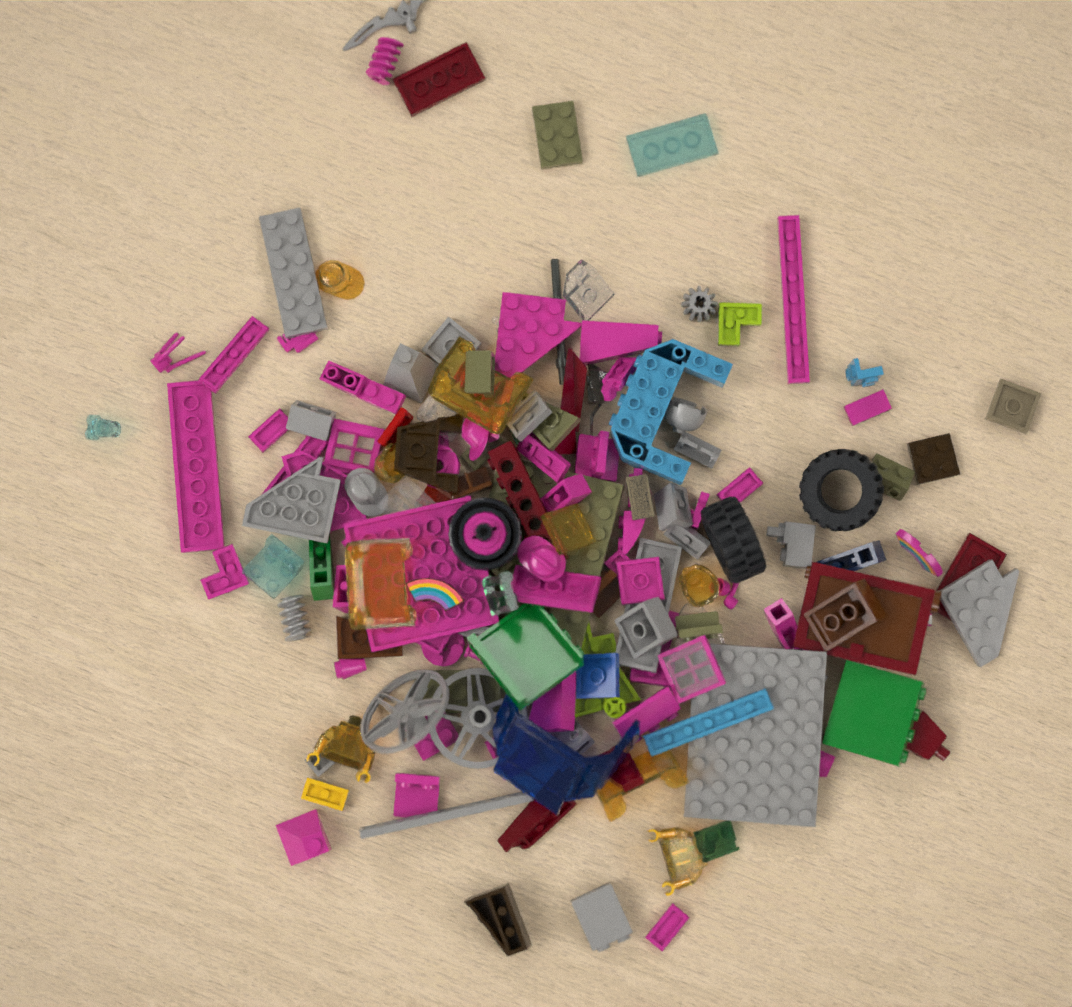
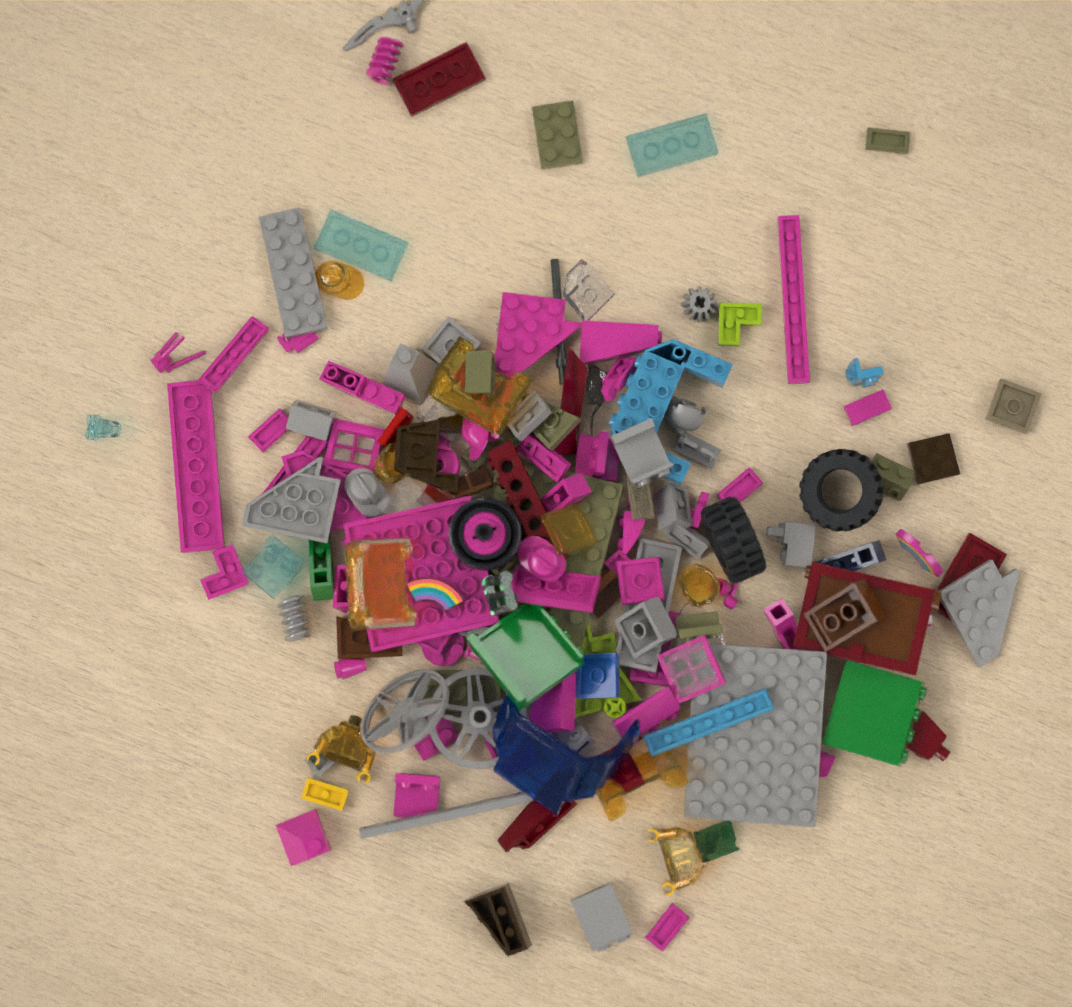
(360, 245): none -> clear light blue tile
(641, 453): none -> light grey panel
(887, 140): none -> olive tile

